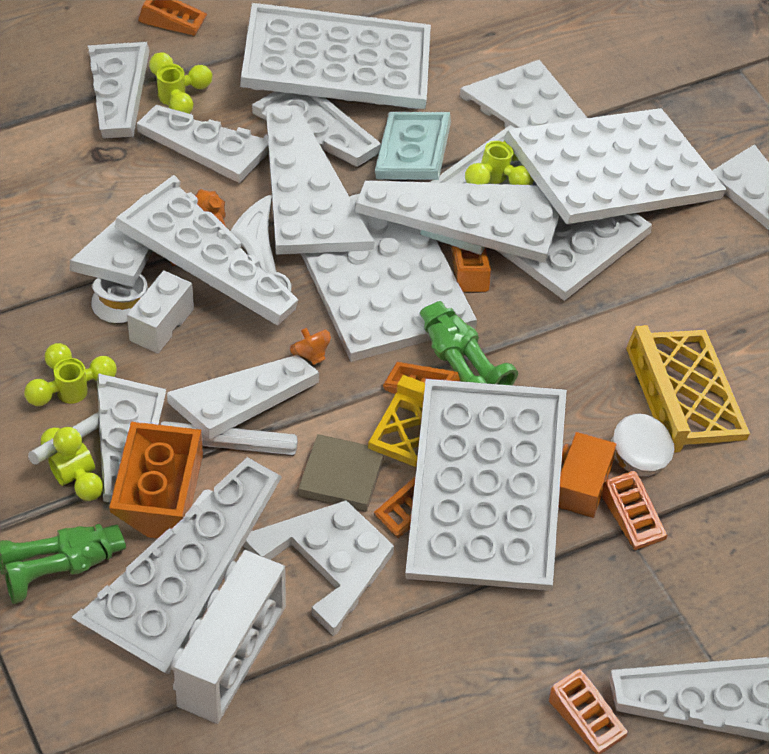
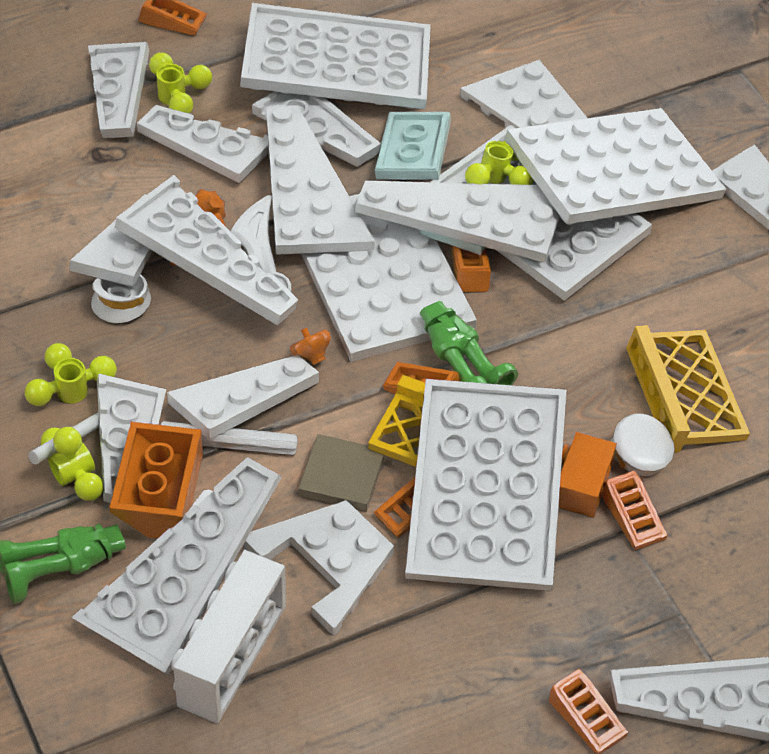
(160, 311): white brick -> none

